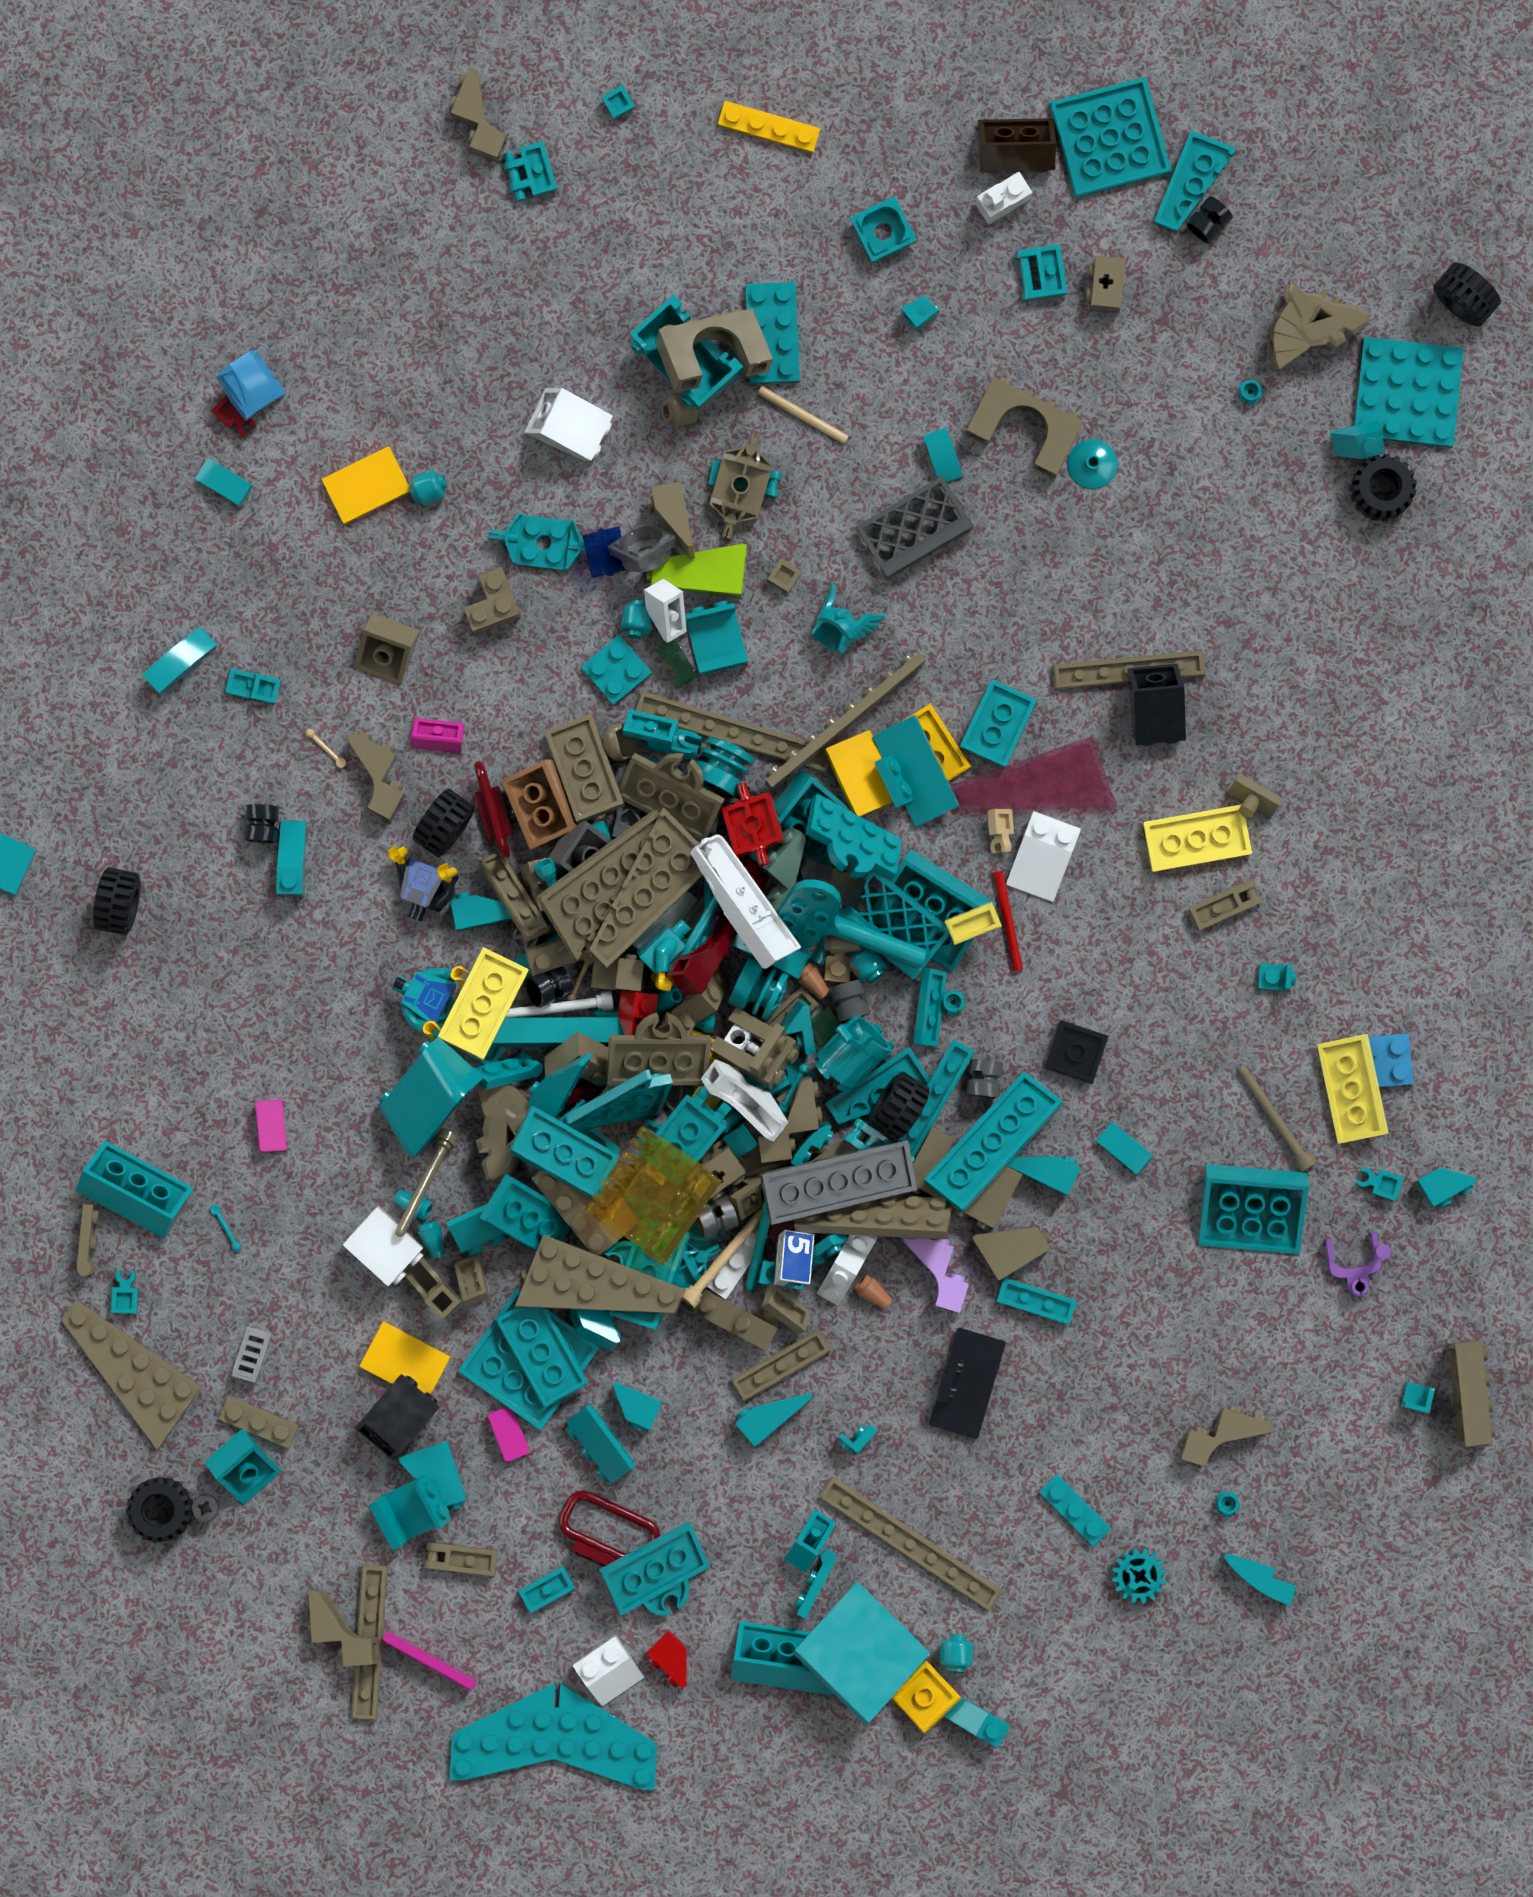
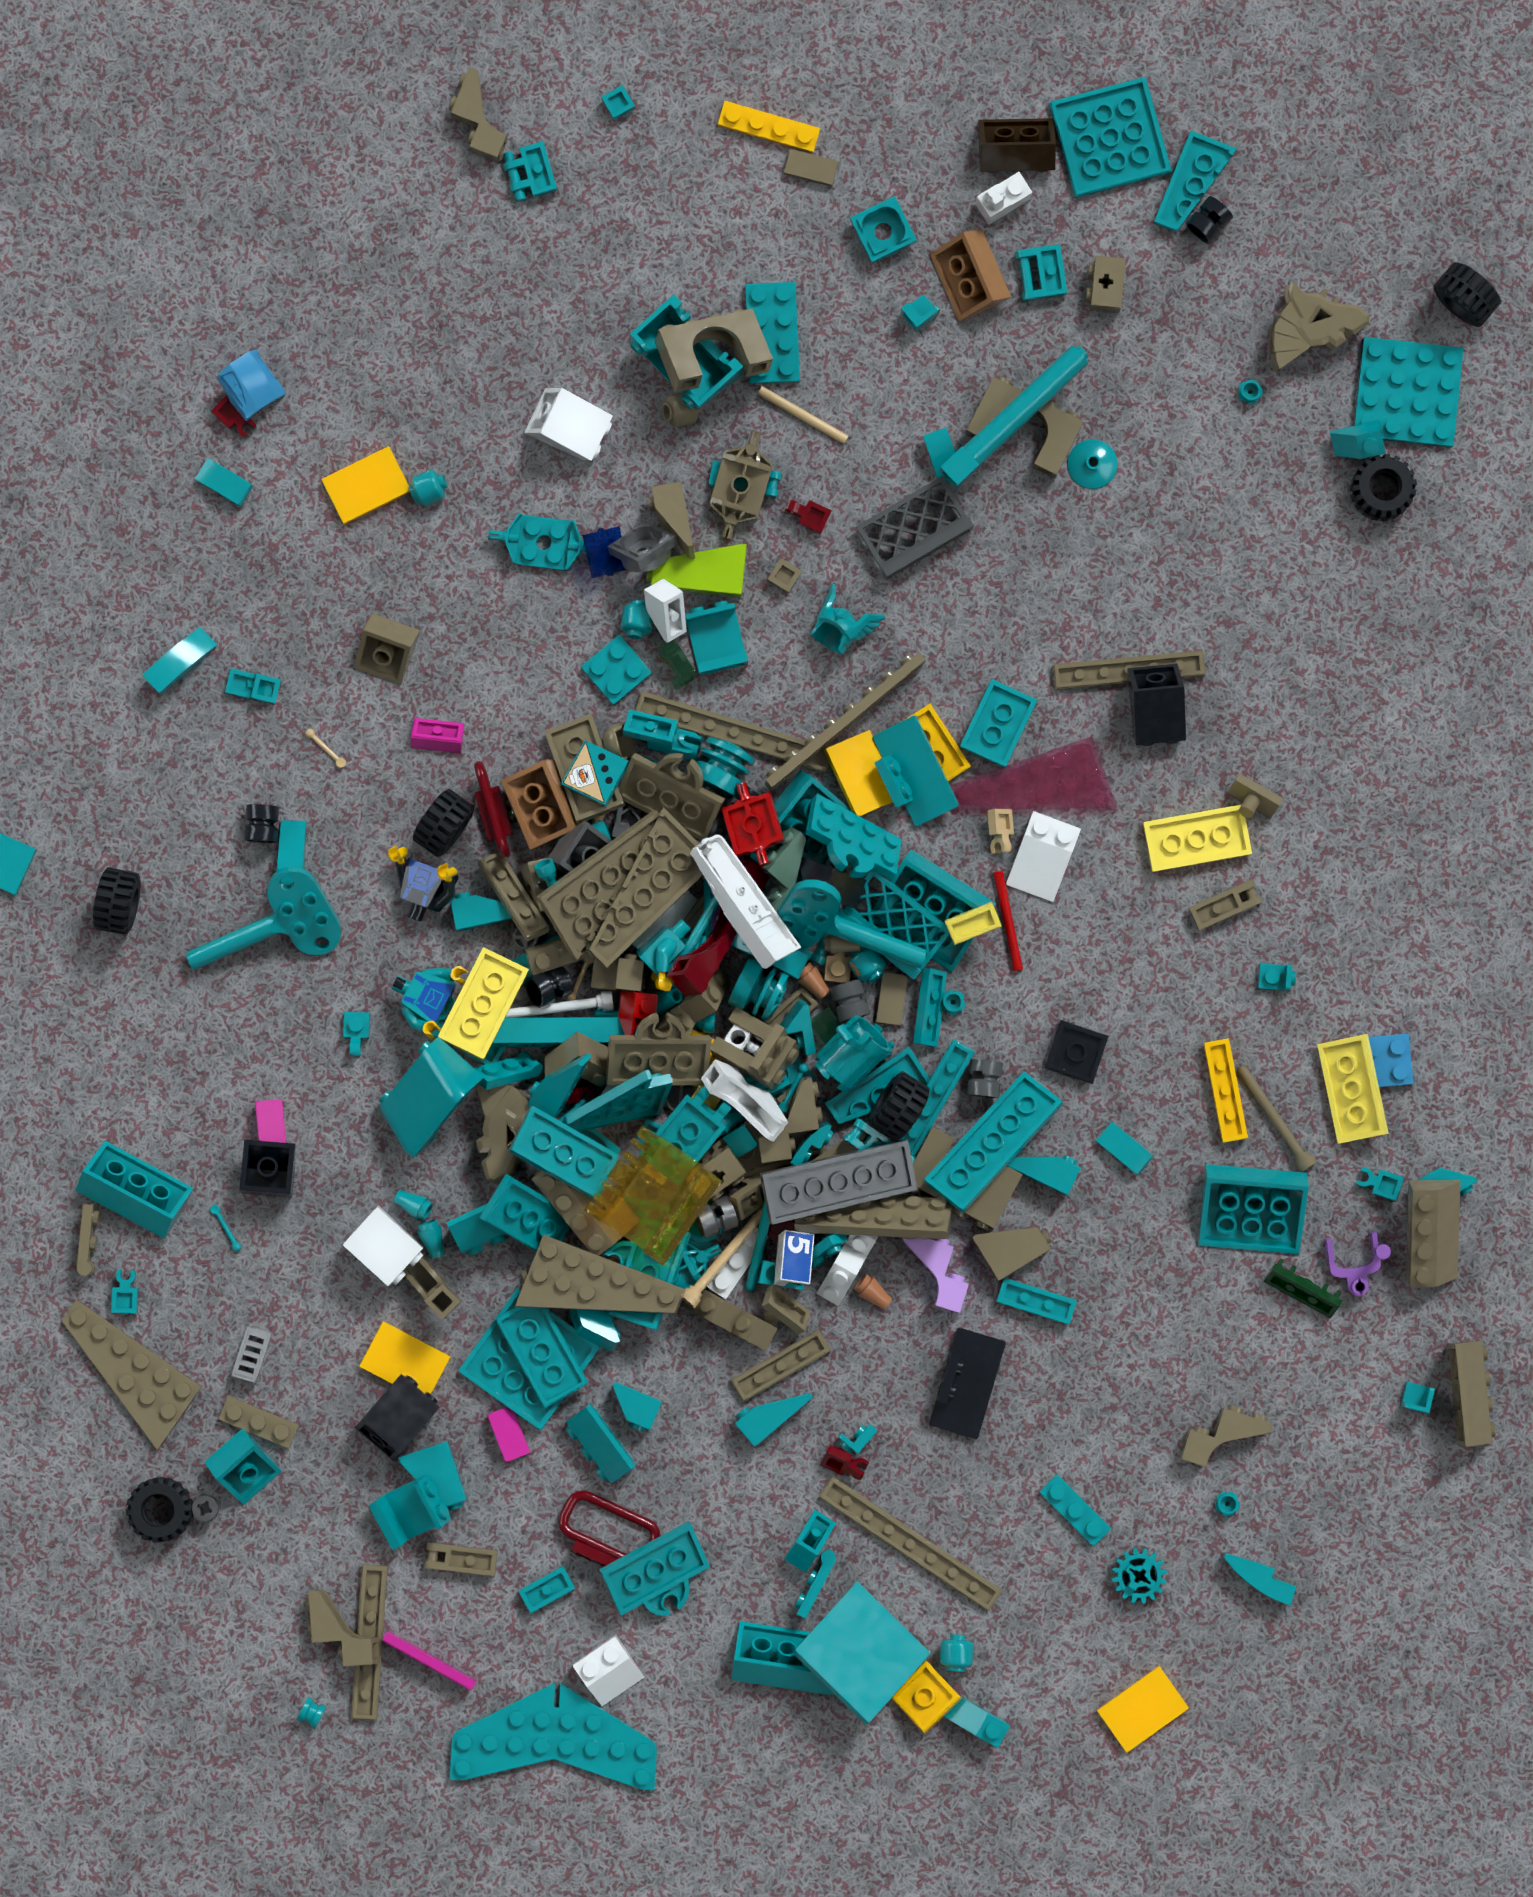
(268, 1168): none -> black slope
(298, 912): none -> teal piece
(311, 1713): none -> teal wheel
(357, 1028): none -> teal plate
(379, 762): dark tan arch -> none
(445, 1141): dark tan piece -> none
(471, 1280): dark tan tile -> none
(497, 608): dark tan brick -> none
(595, 773): none -> tile
(671, 1656): red slope -> none
(811, 167): none -> dark tan tile
(812, 515): none -> dark red plate
(840, 1462): none -> dark red plate
(891, 999): none -> dark tan tile
(970, 274): none -> medium nougat slope
(1014, 416): none -> teal brick
(1142, 1709): none -> yellow tile
(1225, 1090): none -> yellow plate
(1303, 1289): none -> dark green plate
(1432, 1232): none -> dark tan slope

